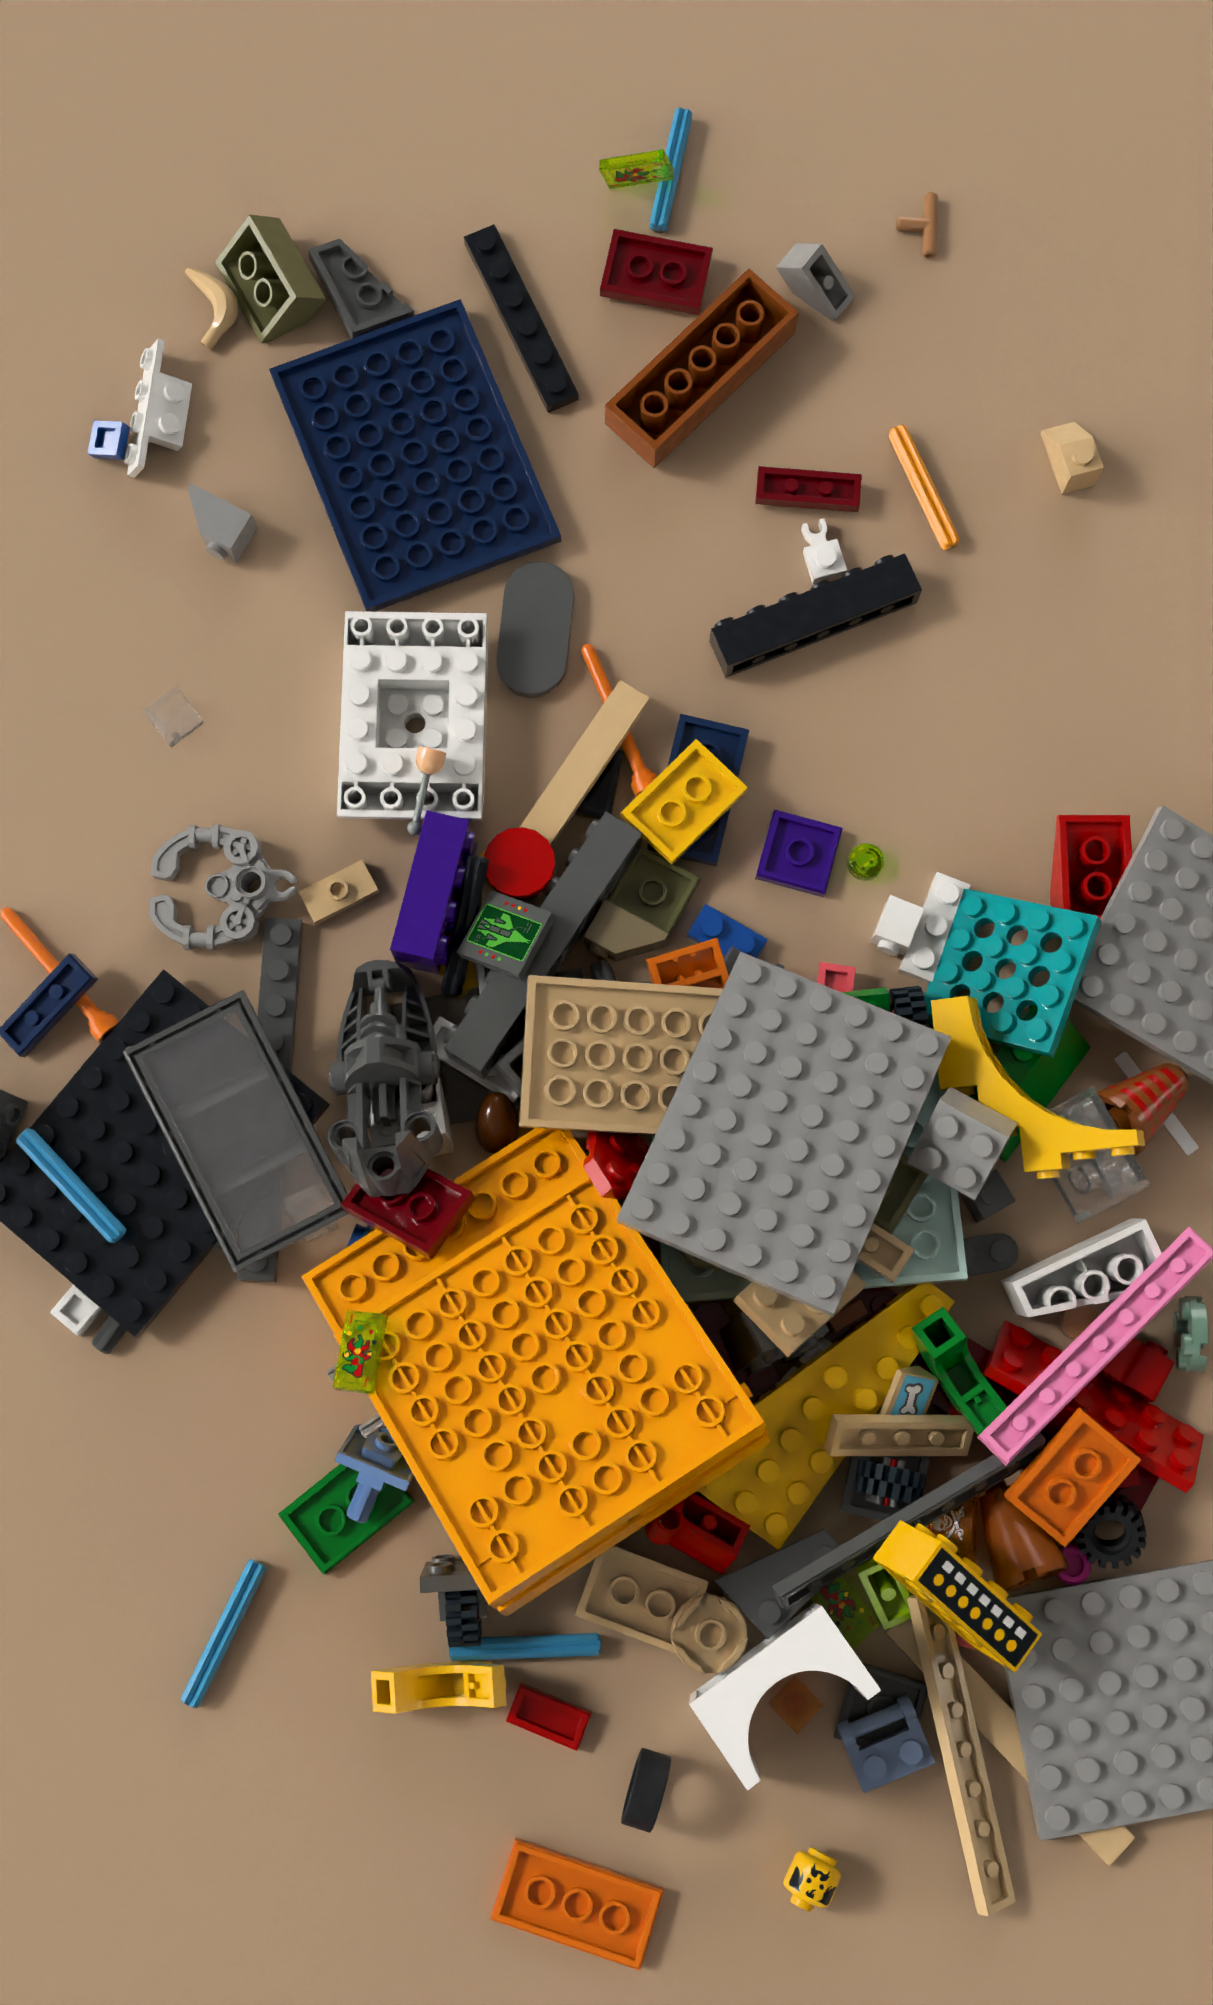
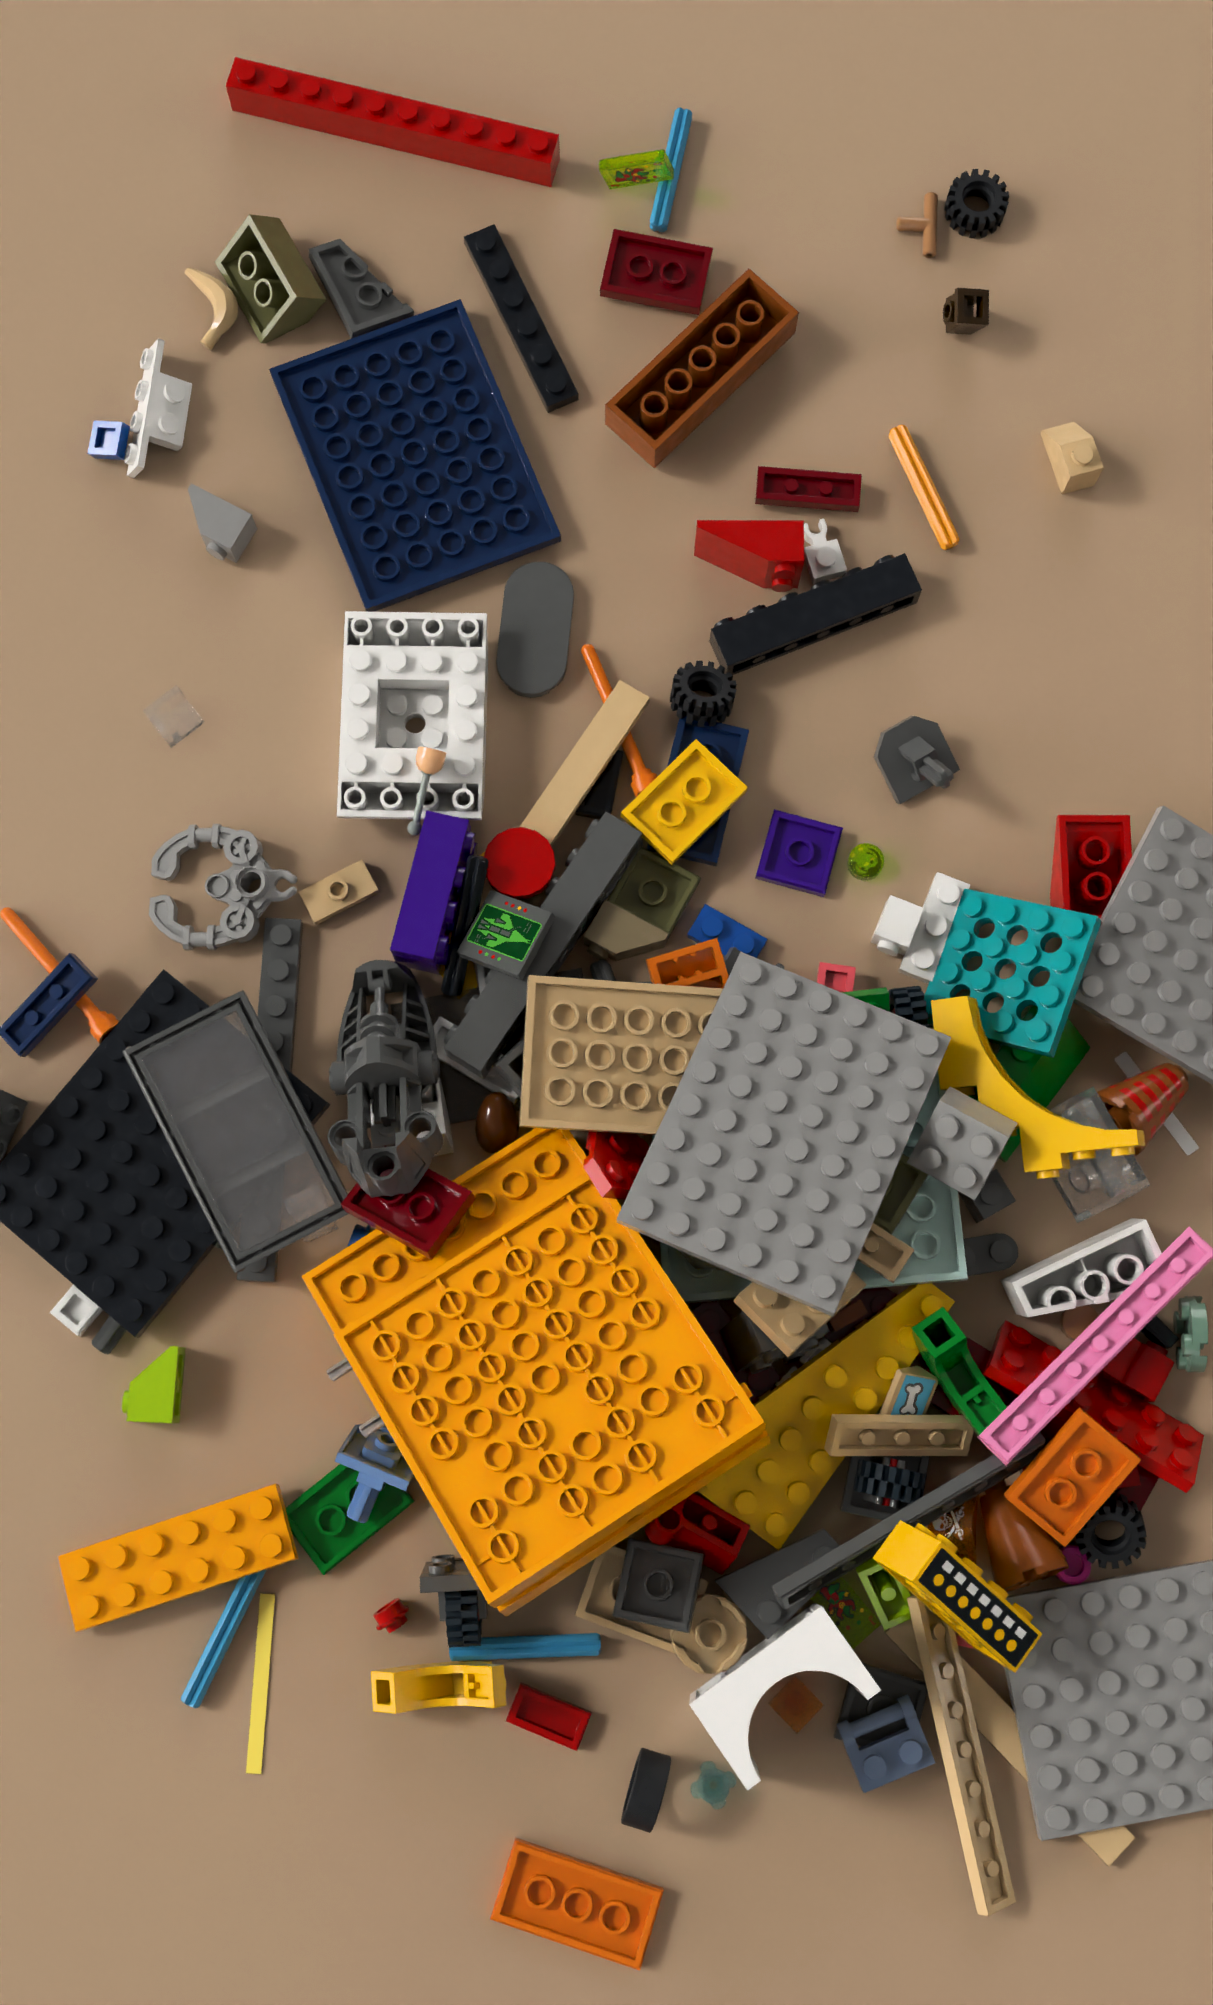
(71, 1185): dark azure axle -> none
(157, 1390): none -> lime slope
(177, 1557): none -> light orange plate
(260, 1684): none -> light yellow sticker
(360, 1352): clear neon green tile -> none
(391, 1615): none -> red plate
(393, 122): none -> red brick
(659, 1585): none -> dark grey tile
(703, 679): none -> black tyre
(715, 1796): none -> clear light blue plate
(756, 550): none -> red slope
(812, 1879): yellow head -> none
(816, 279): light grey slope -> none
(914, 758): none -> dark grey piece
(959, 311): none -> dark brown brick
(982, 187): none -> black tyre
(1159, 1333): none -> black tile

